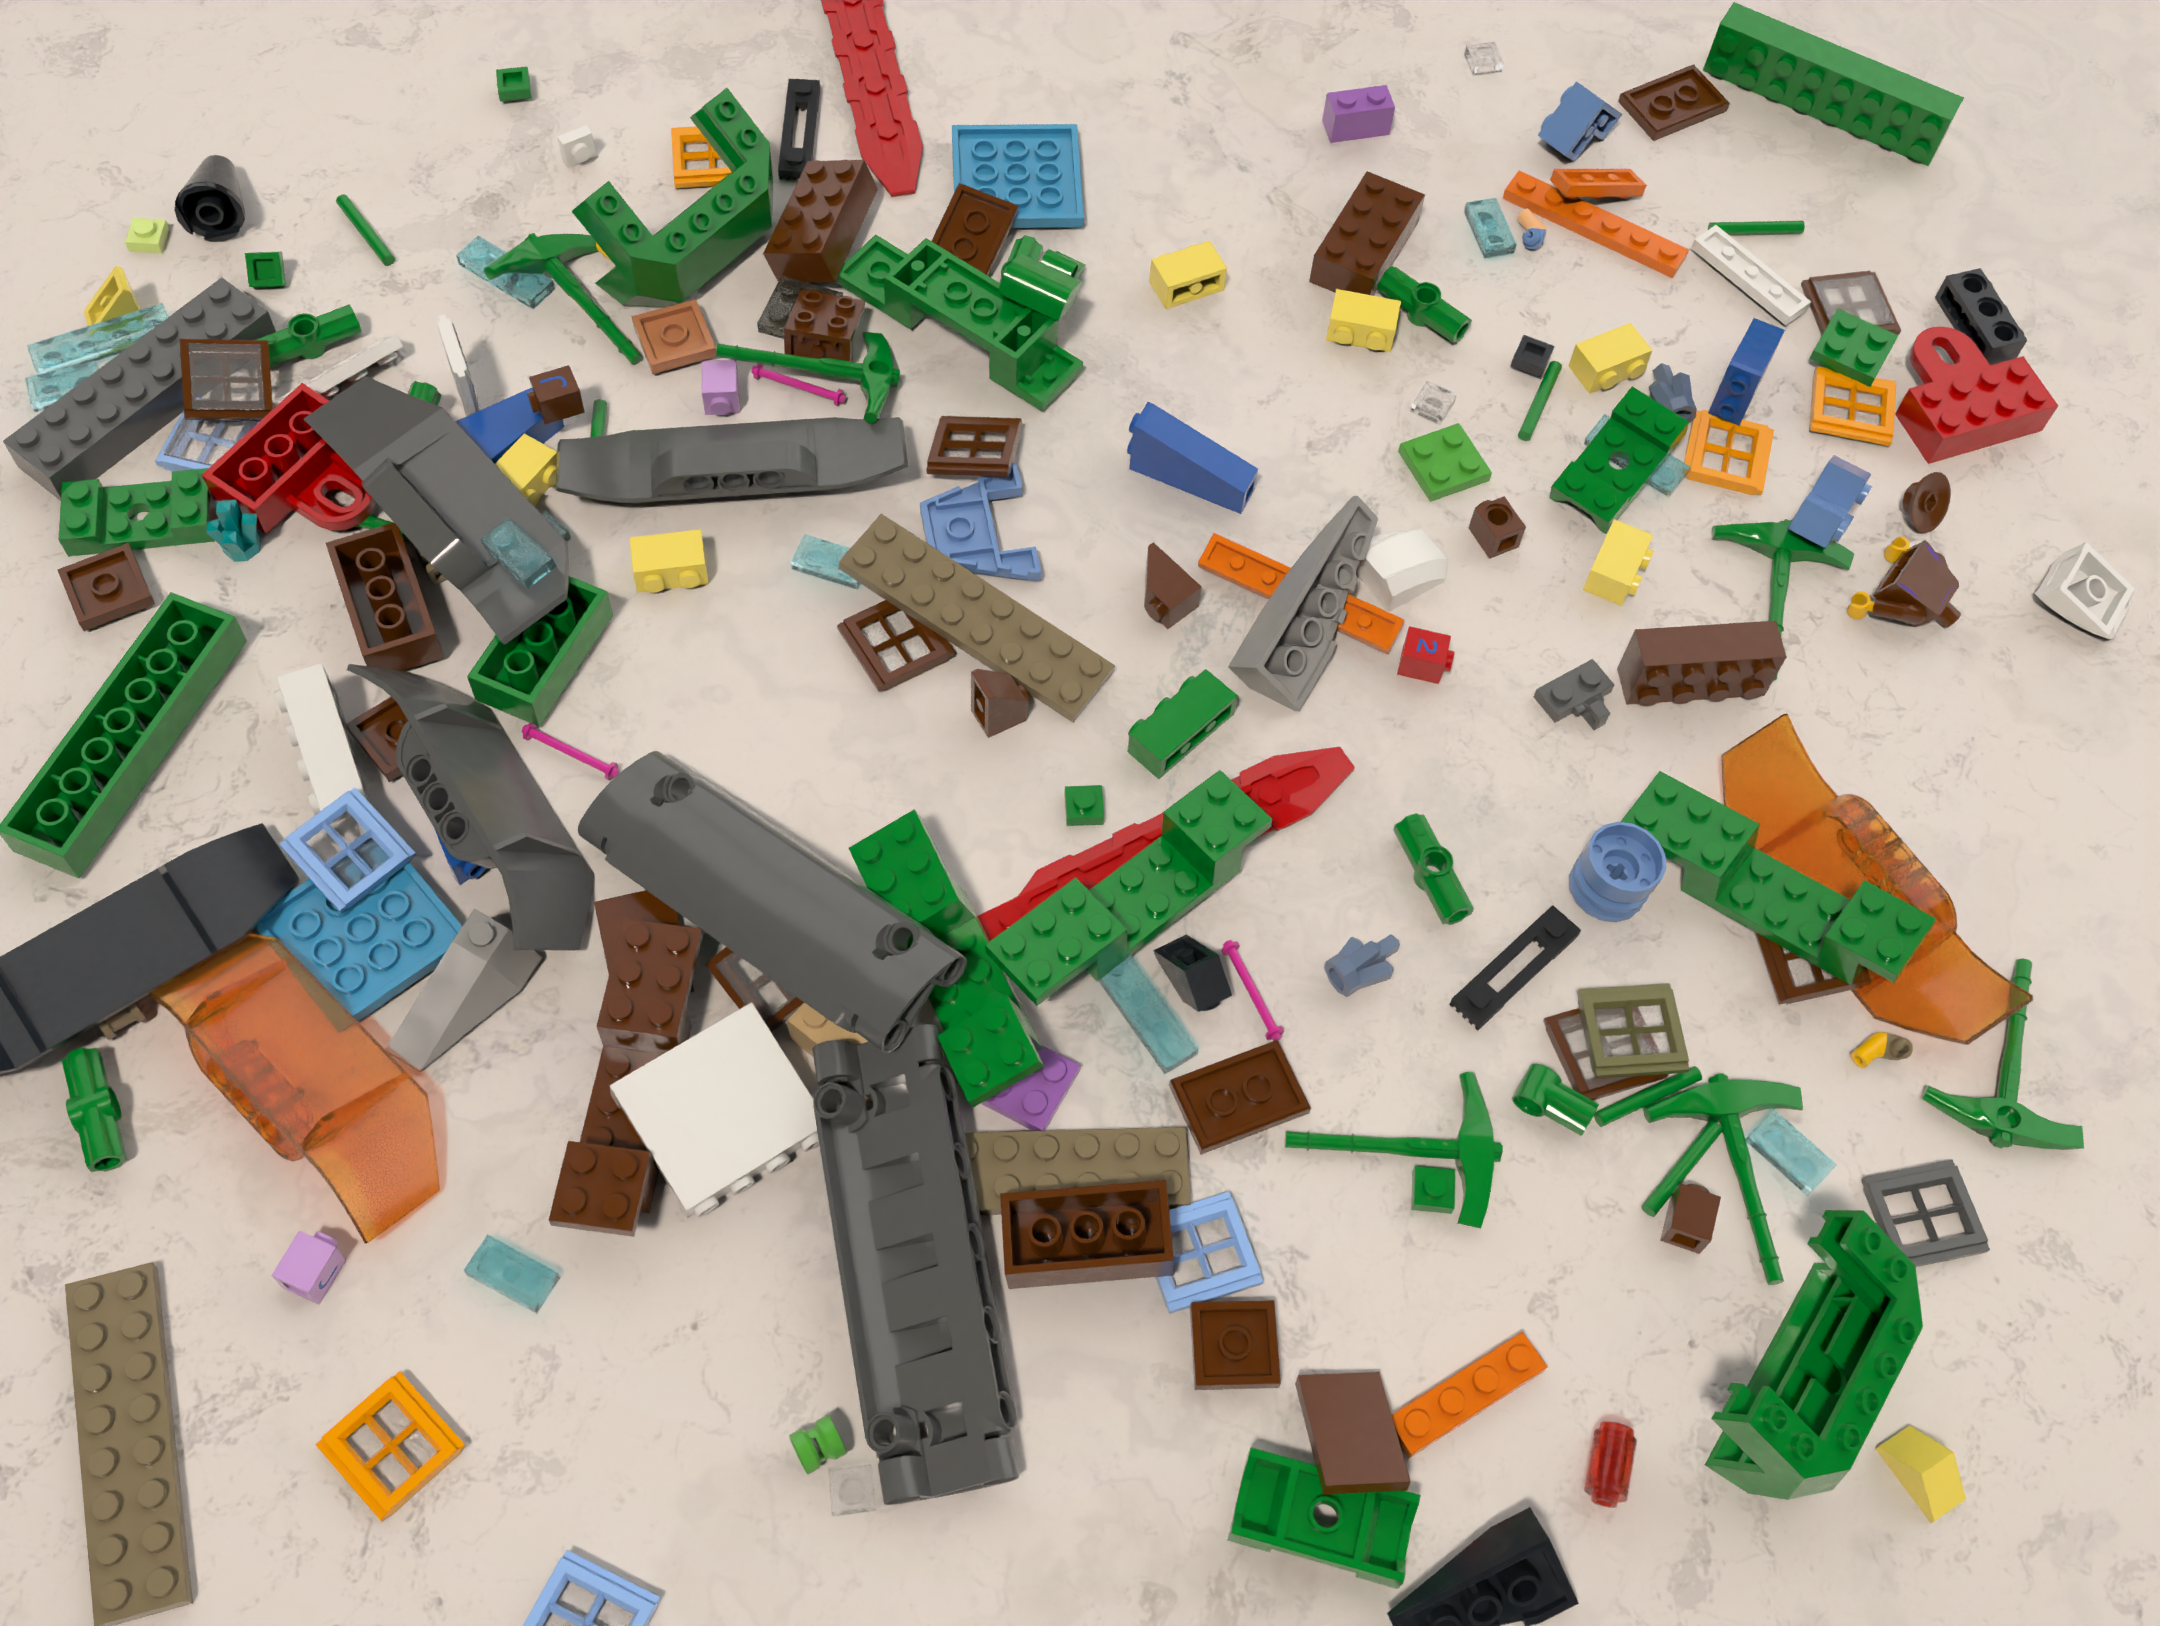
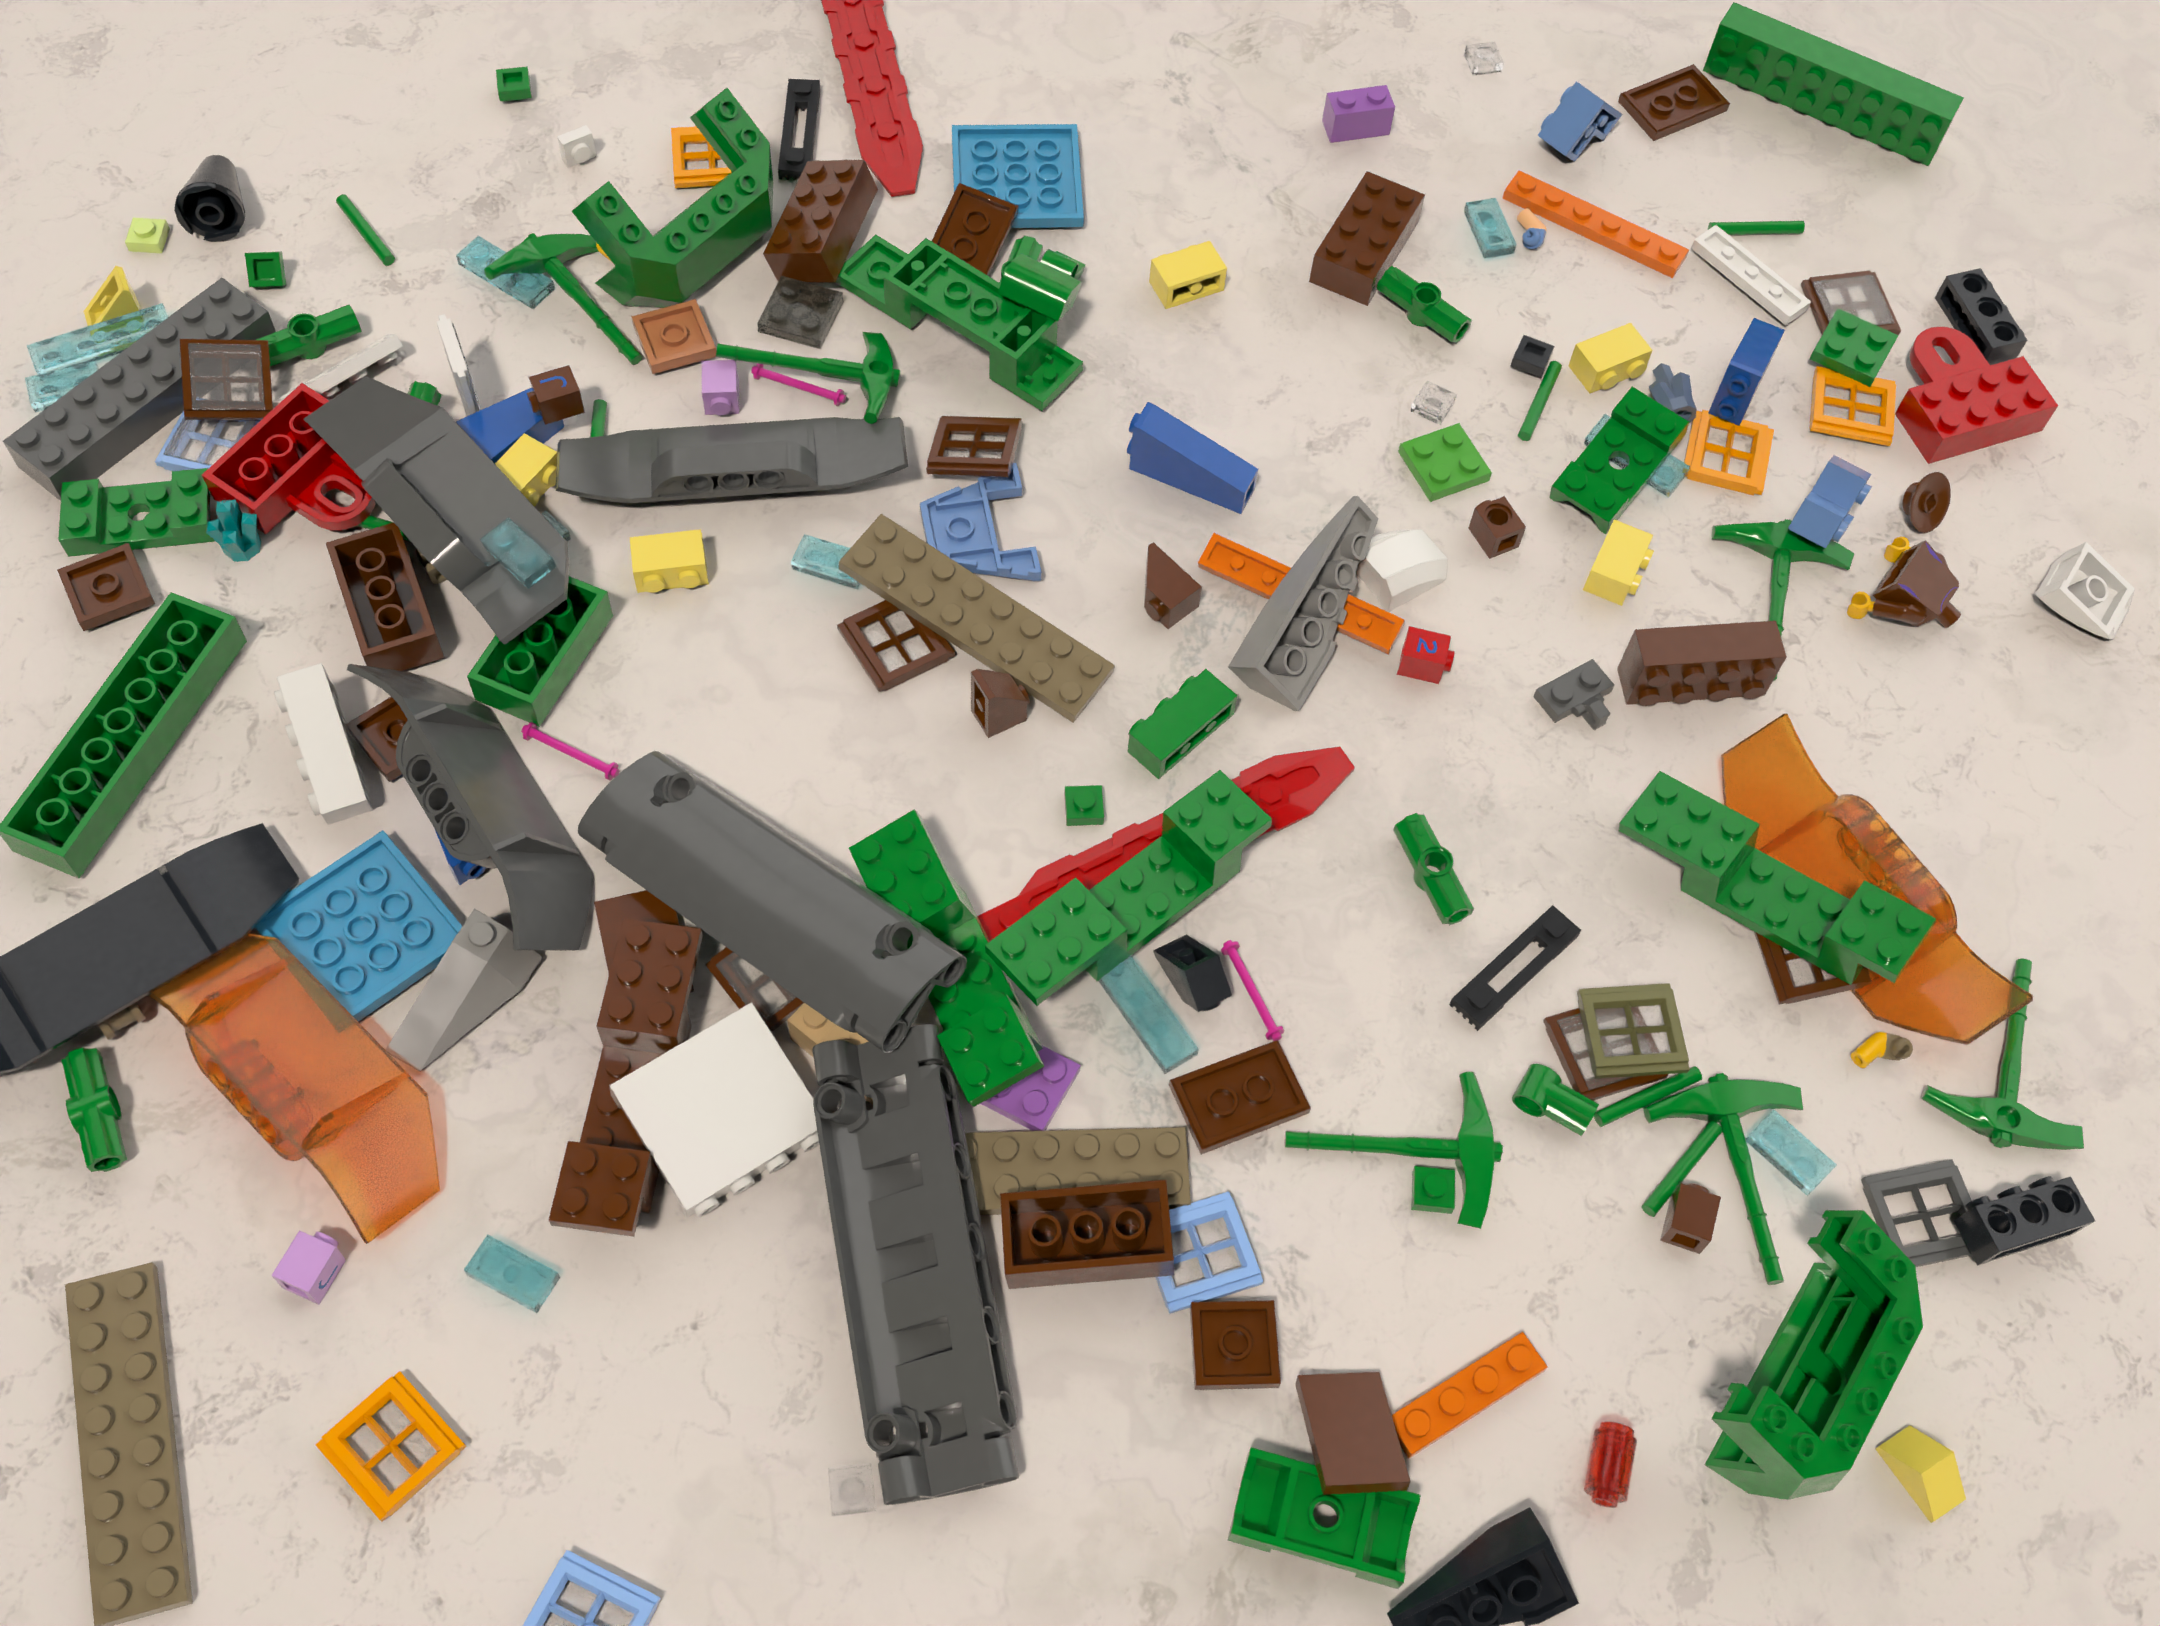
(347, 849): light blue piece -> none
(822, 326): reddish brown bracket -> none
(826, 1440): bright green wheel -> none
(1361, 965): sand blue rock -> none
(1363, 320): light yellow brick -> none
(1597, 183): orange plate -> none
(1617, 871): medium blue wheel -> none
(2023, 1219): none -> black brick

